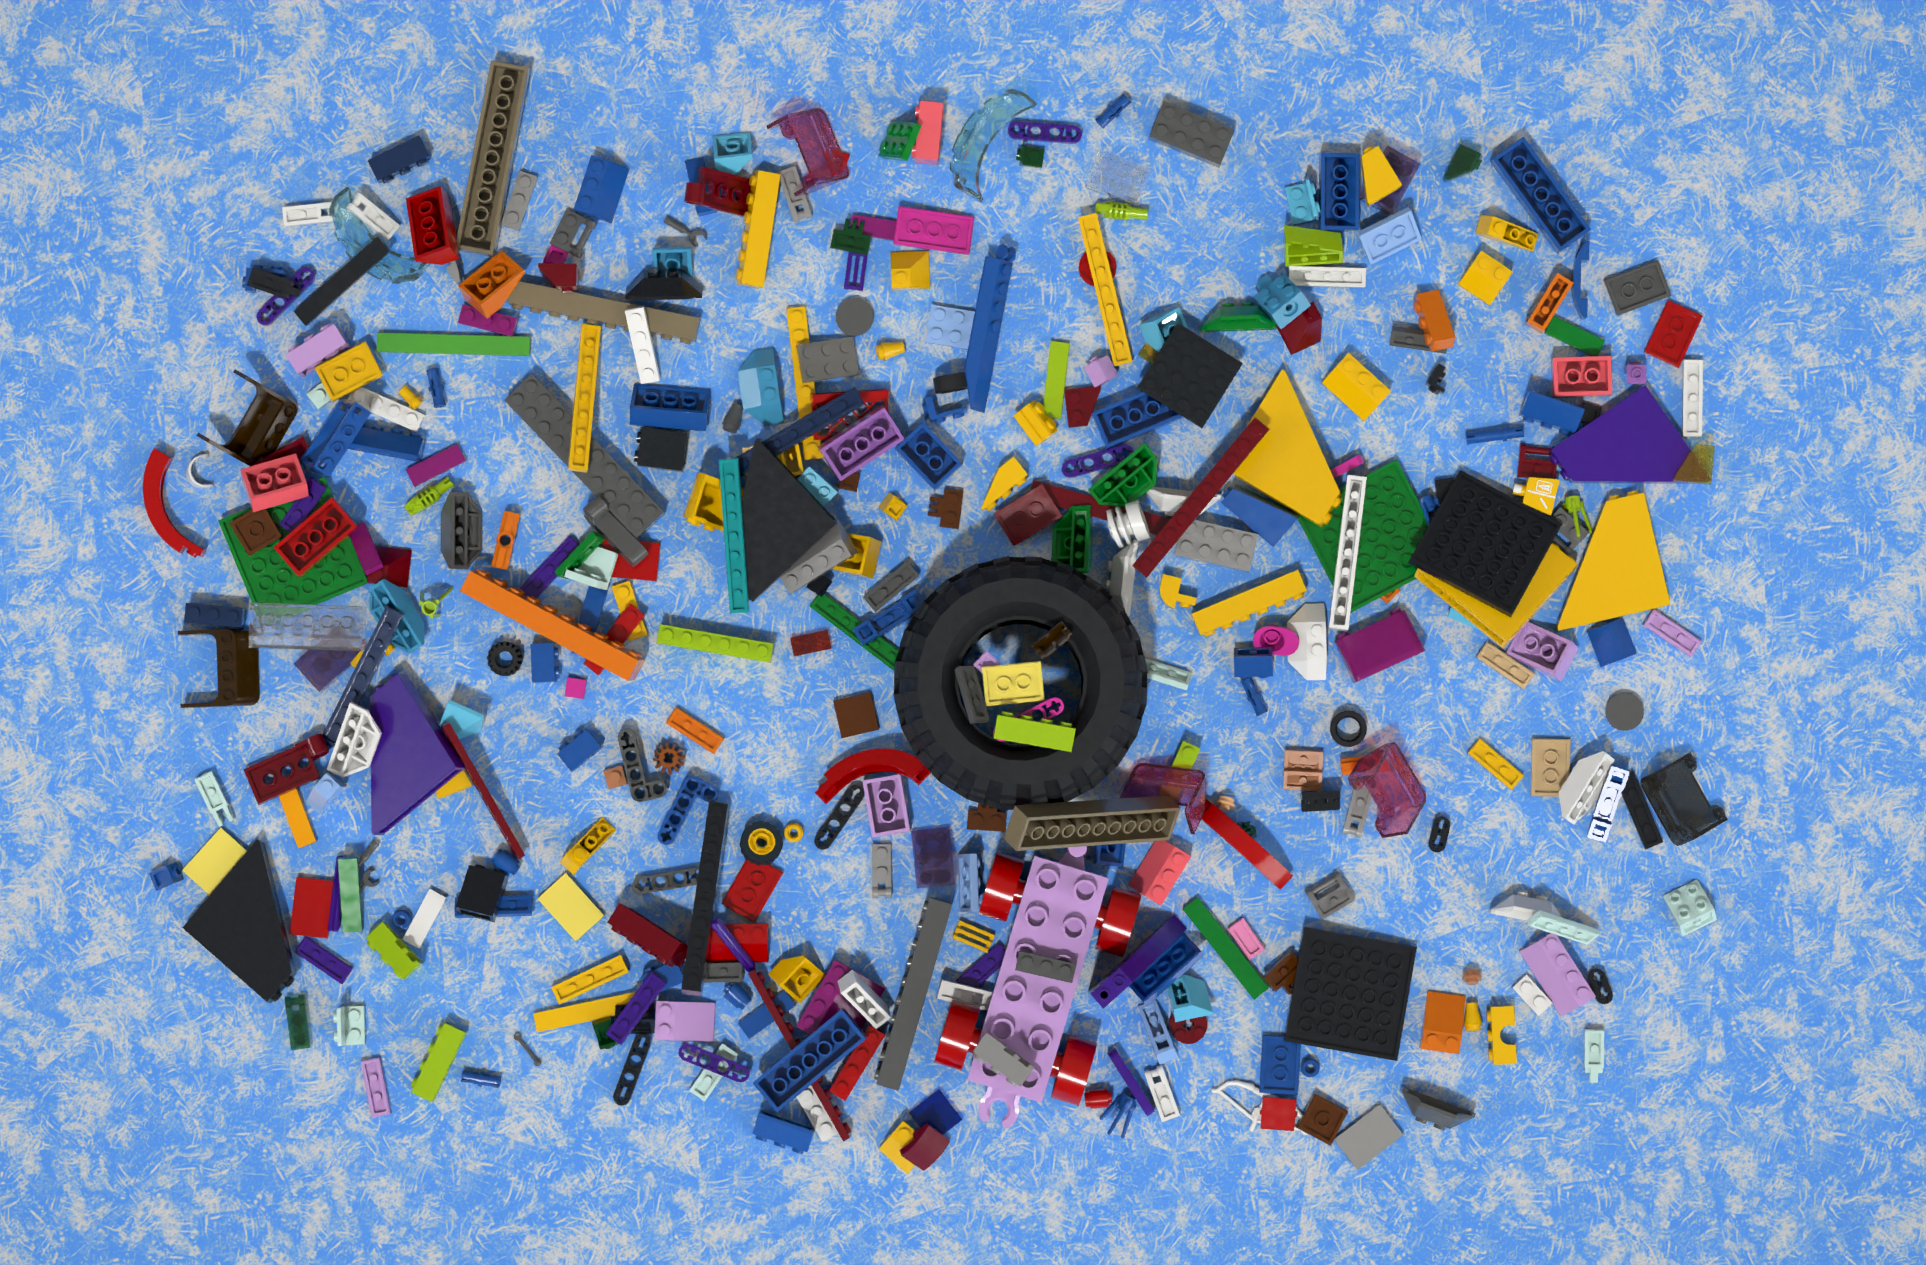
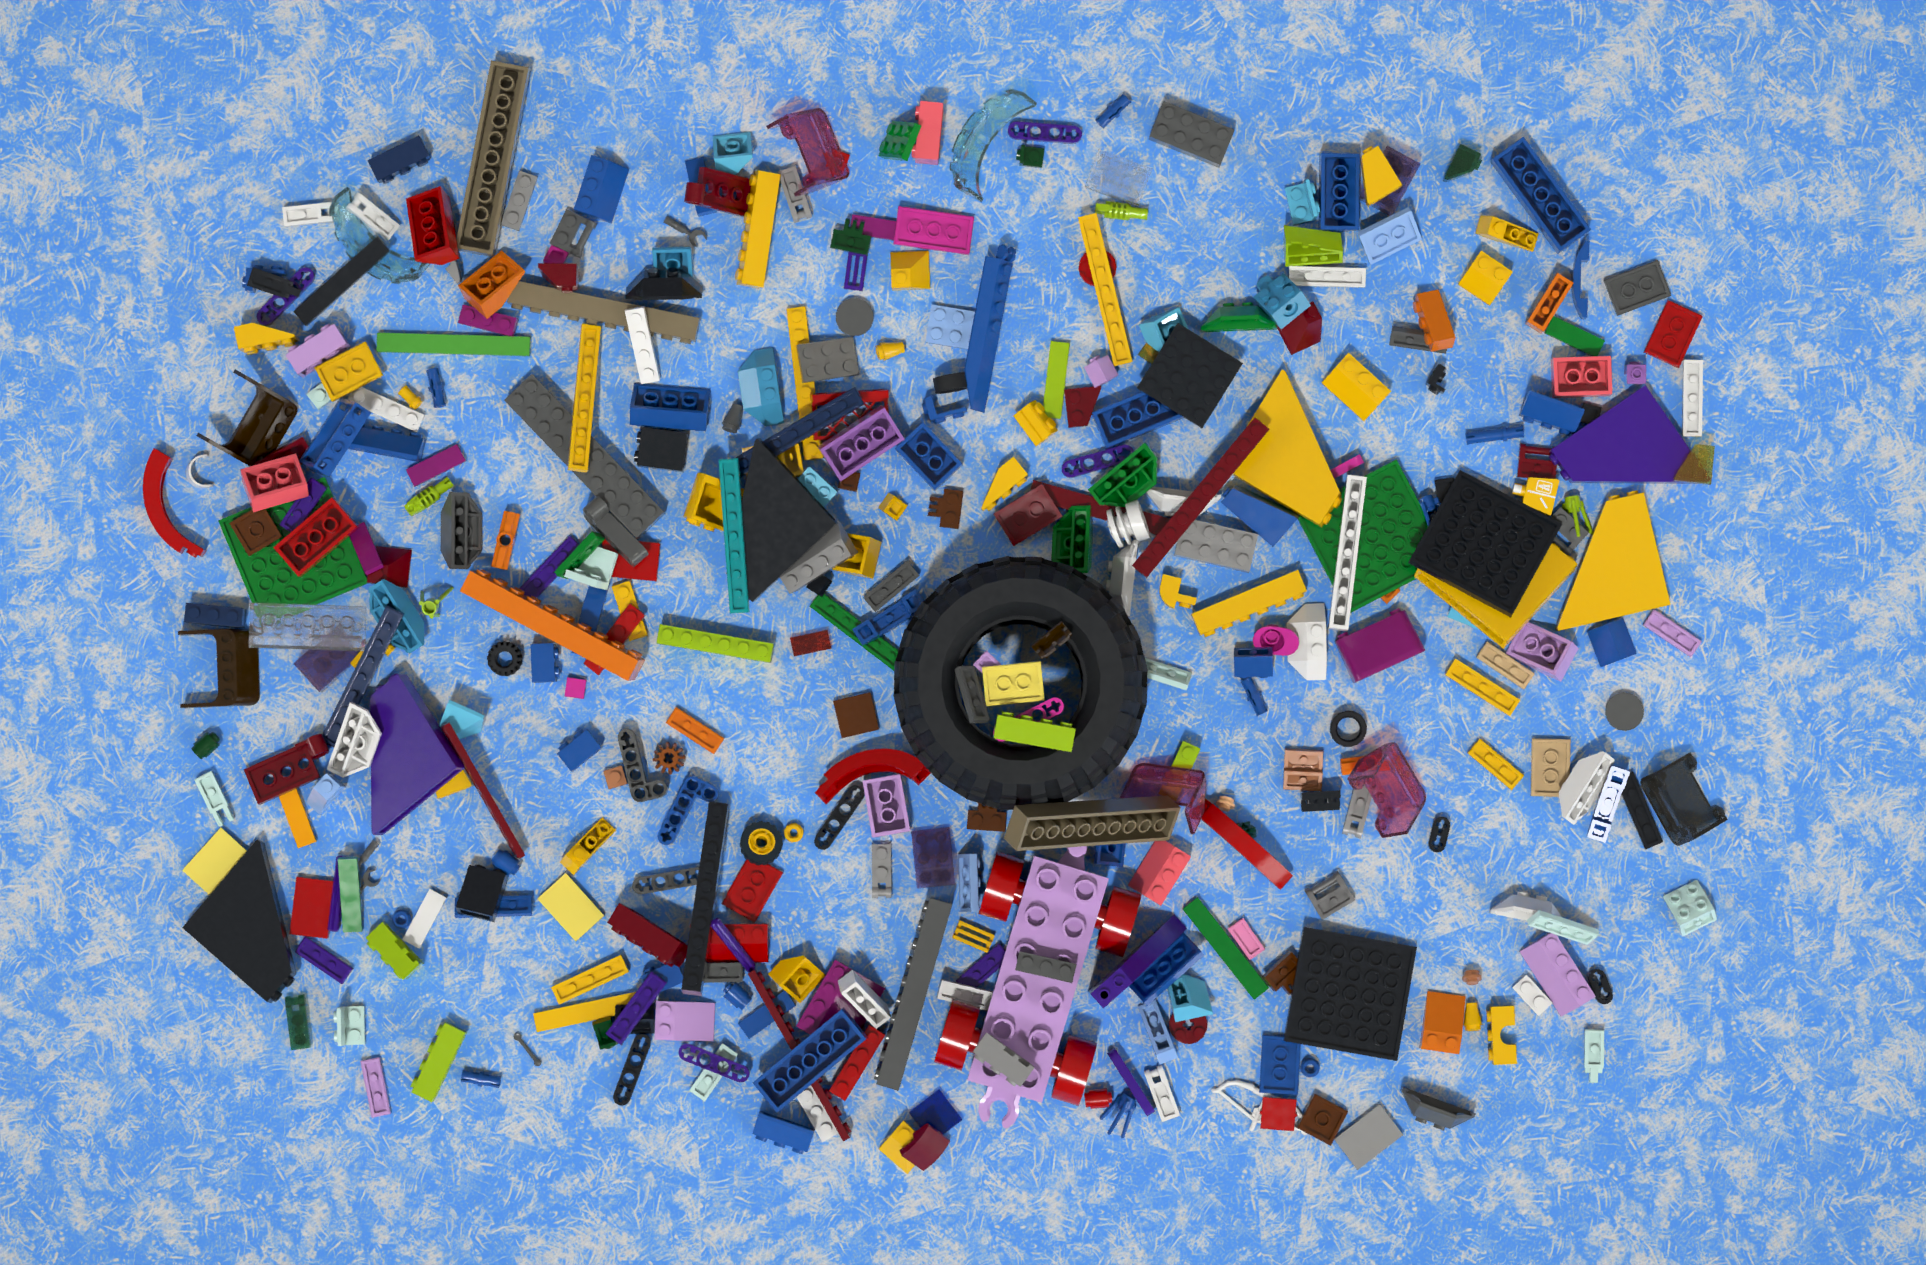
(166, 876): blue bracket -> none
(206, 745): none -> dark green brick
(255, 337): none -> yellow slope
(1482, 687): none -> yellow plate

